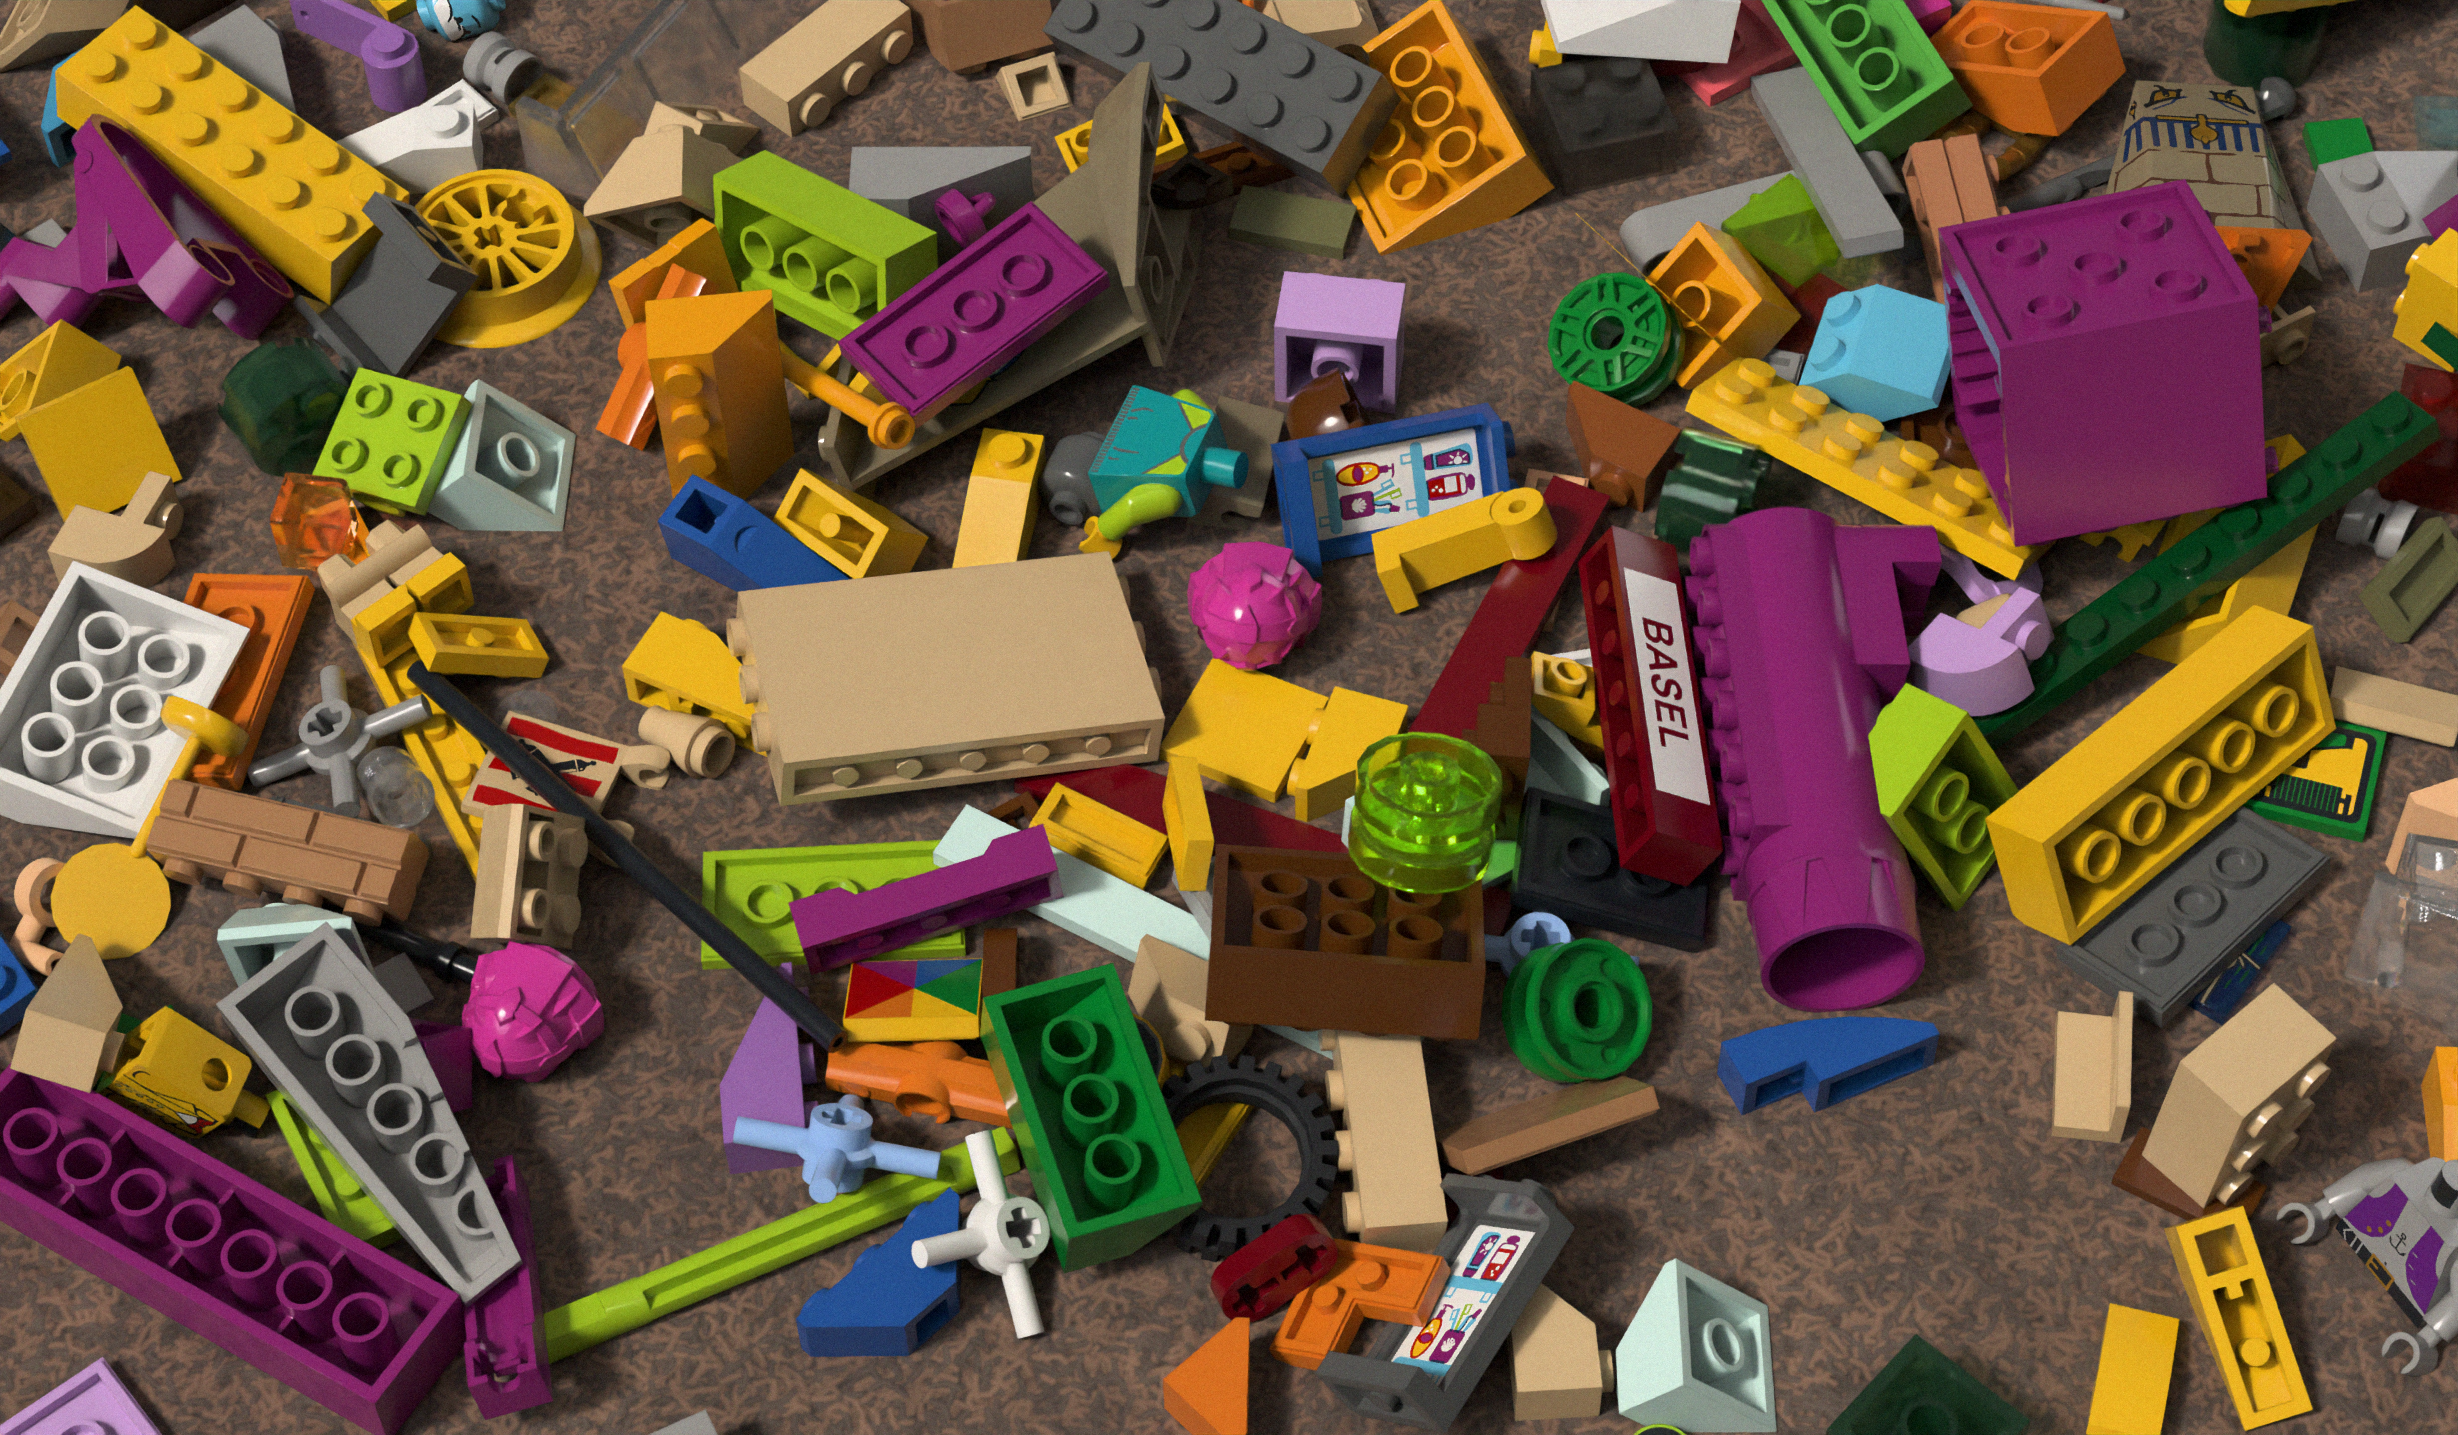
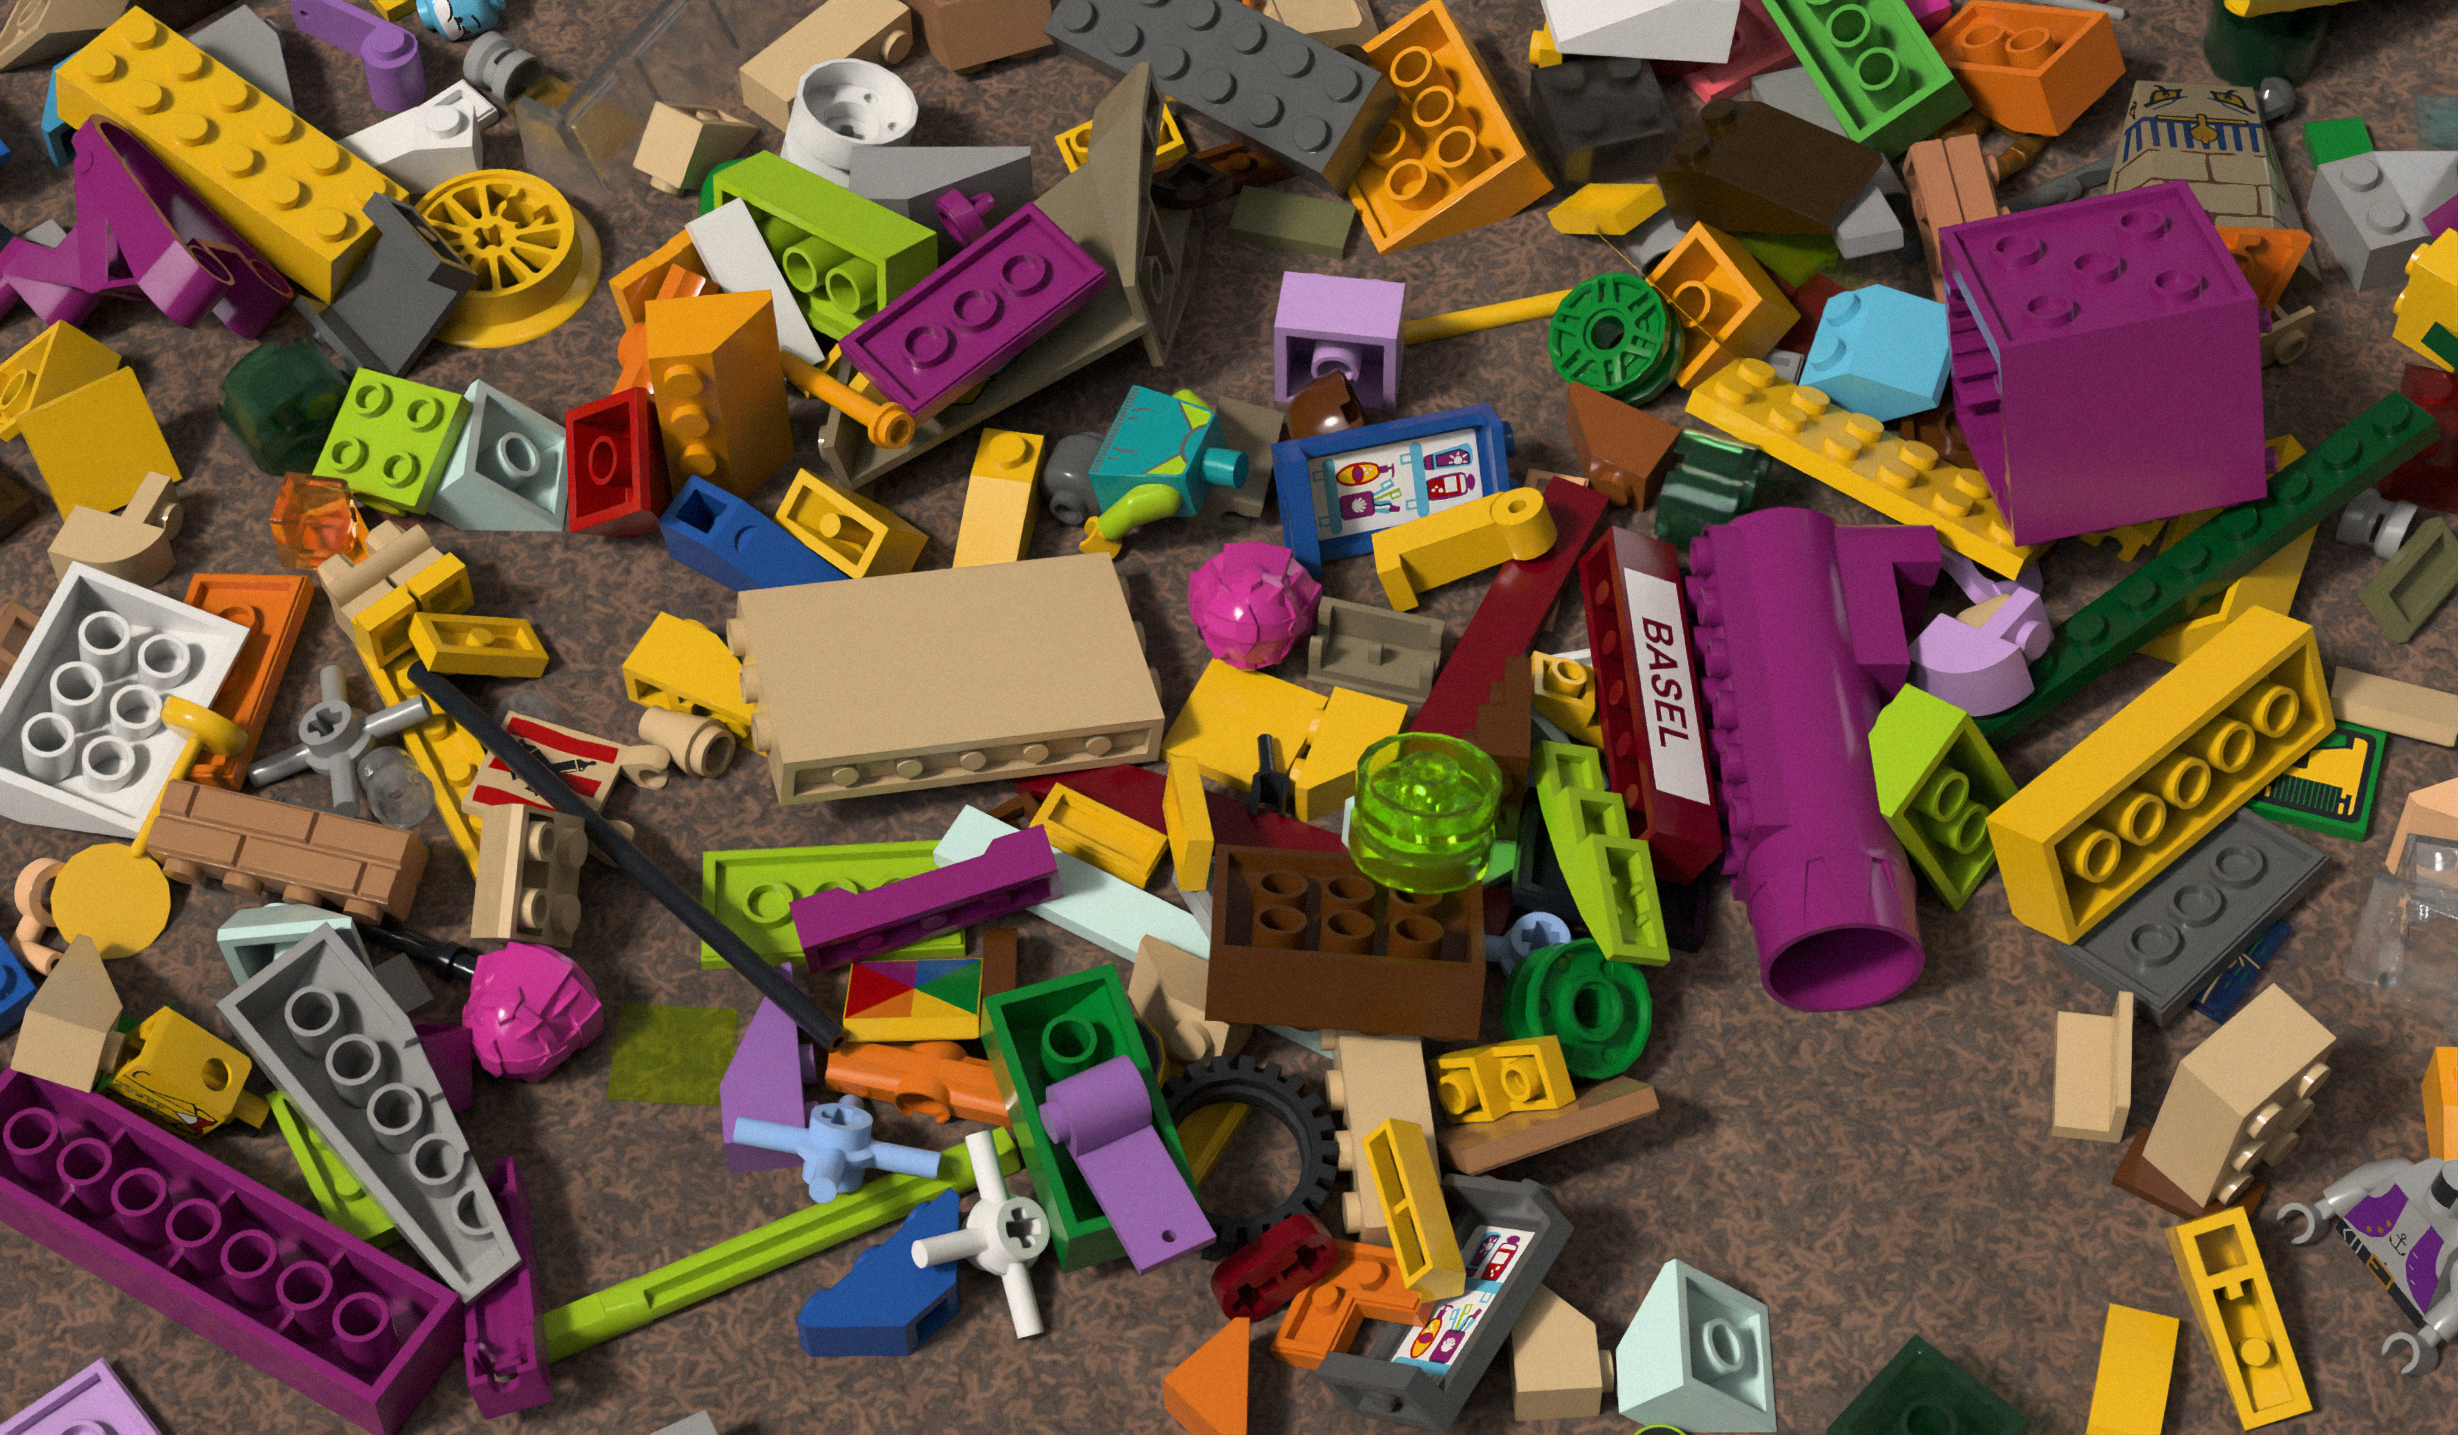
(616, 466): none -> red slope
(660, 186): tan slope -> none
(671, 1054): none -> clear neon green piece
(742, 263): none -> white tile
(846, 107): none -> white wheel
(1034, 86): tan slope -> none
(1110, 1135): none -> medium lavender door
(1268, 784): none -> black hand
(1376, 651): none -> dark tan hinge
(1423, 1207): none -> yellow piece
(1482, 318): none -> yellow bar
(1501, 1079): none -> yellow slope
(1599, 860): none -> lime slope
(1607, 208): none -> yellow tile
(1763, 171): none -> dark brown slope
(1823, 1059): blue slope -> none

